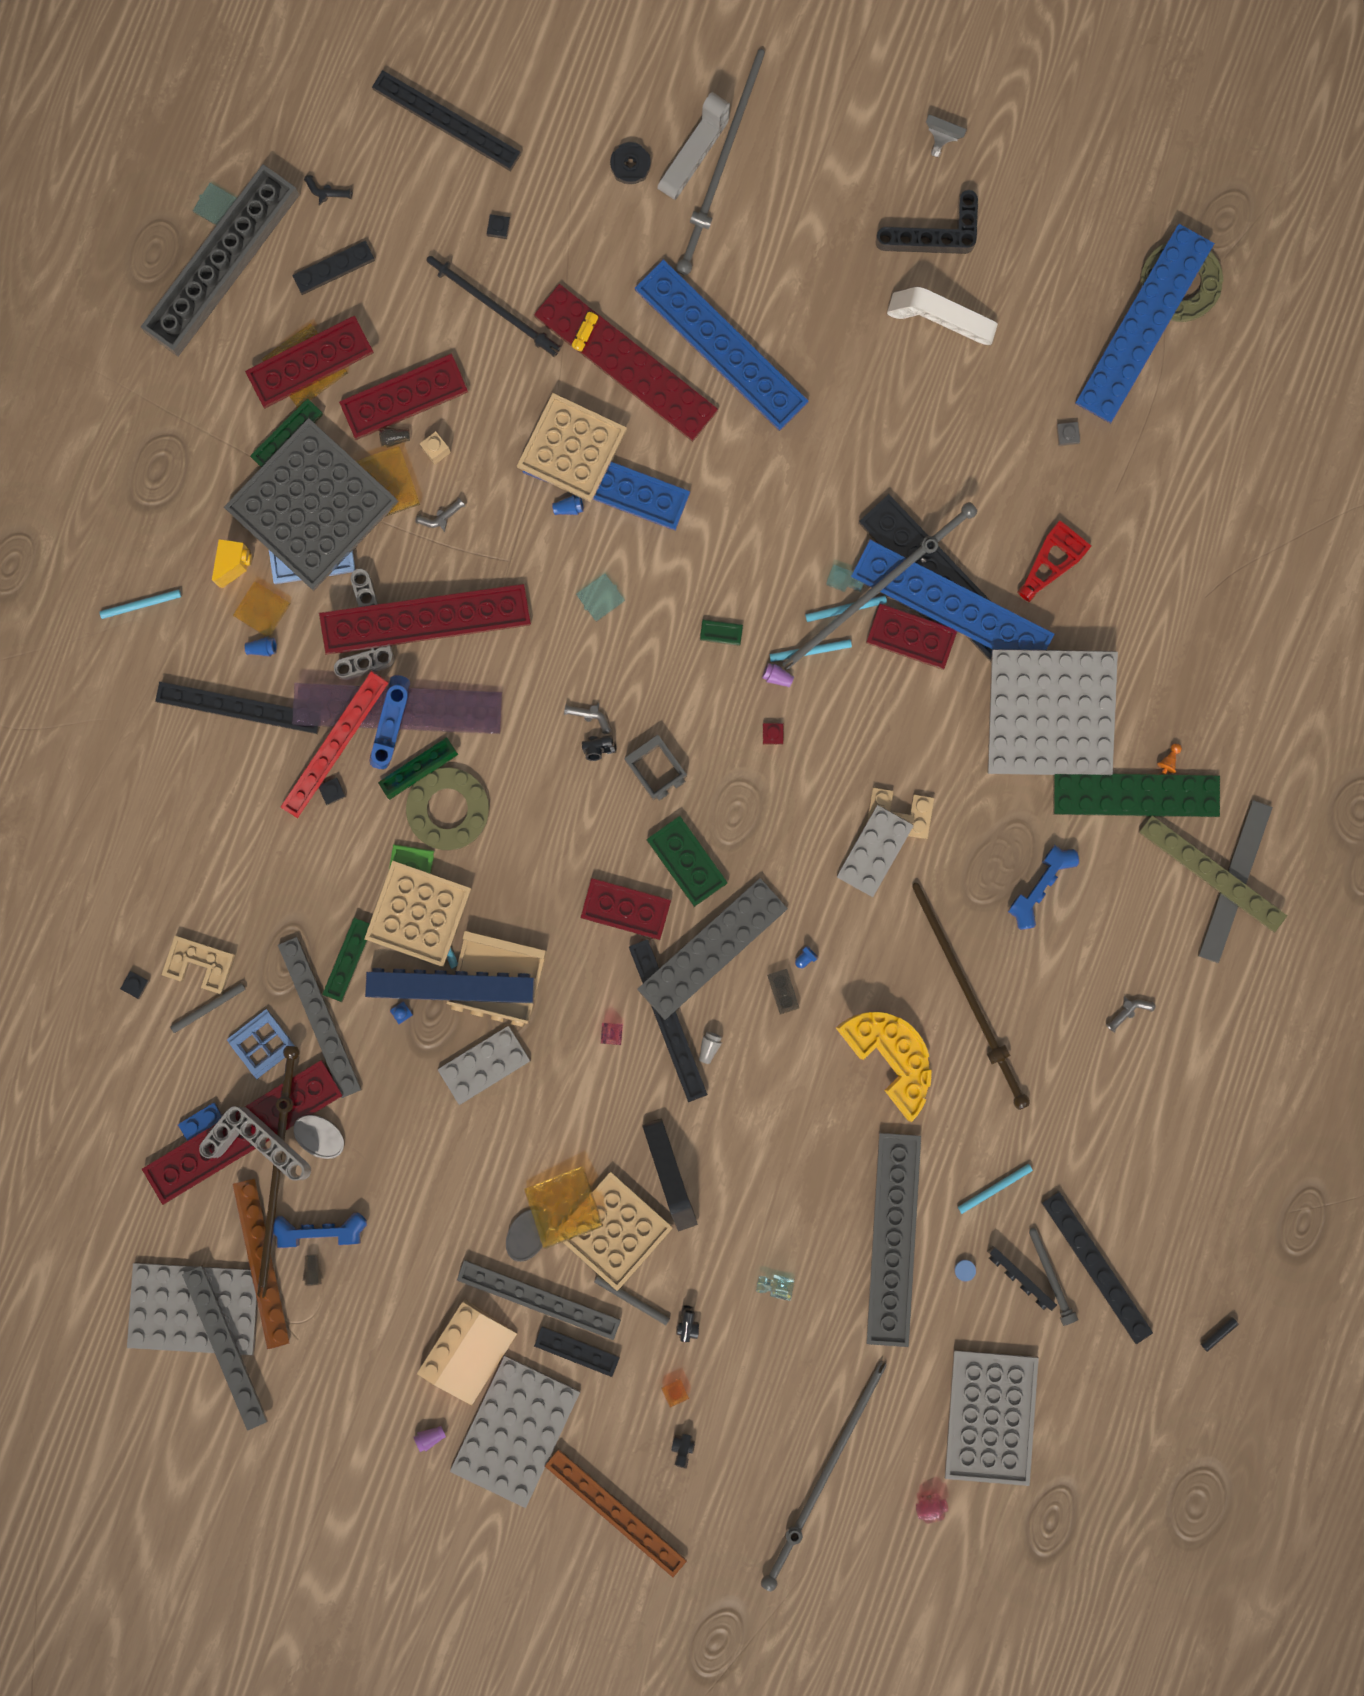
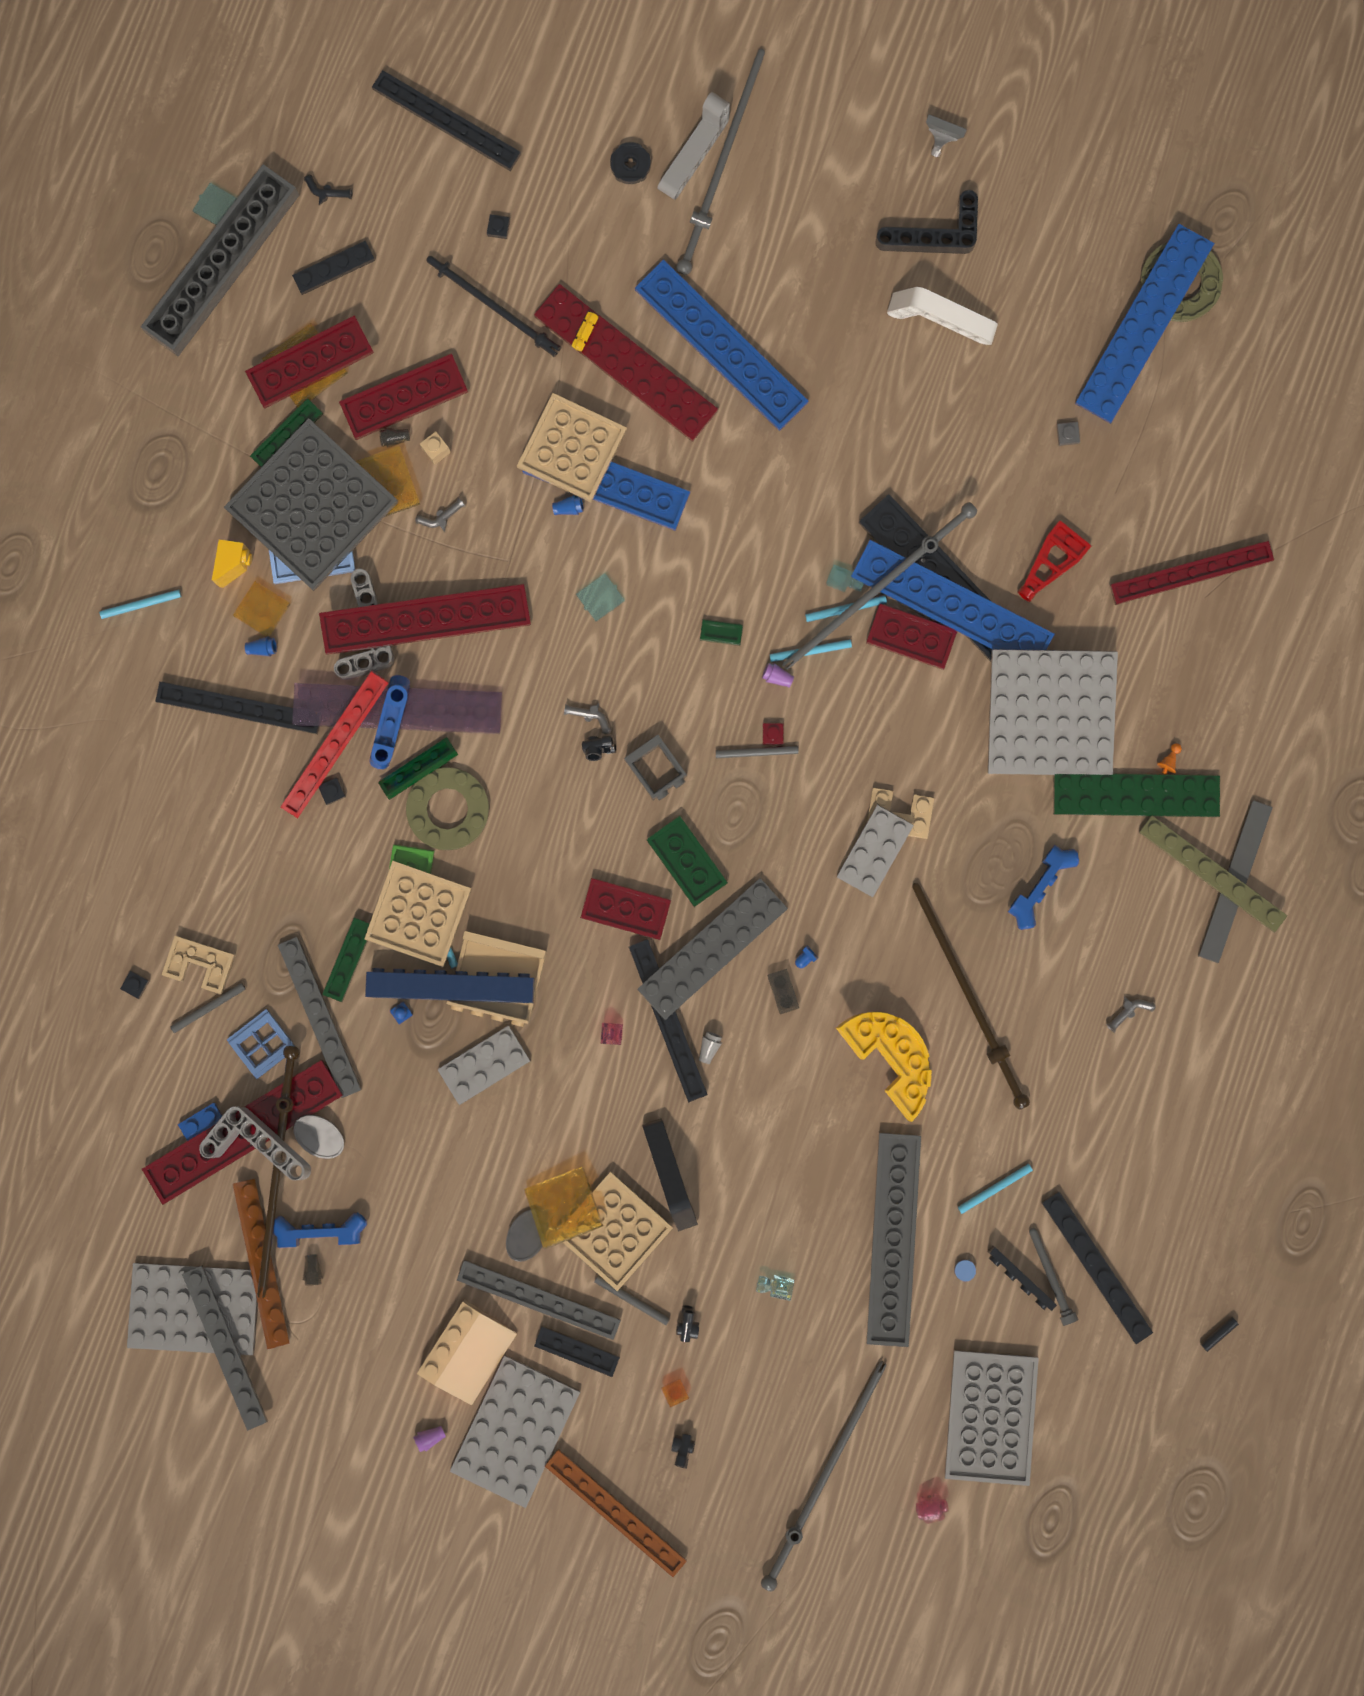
(748, 752): none -> dark grey bar
(1191, 572): none -> dark red plate

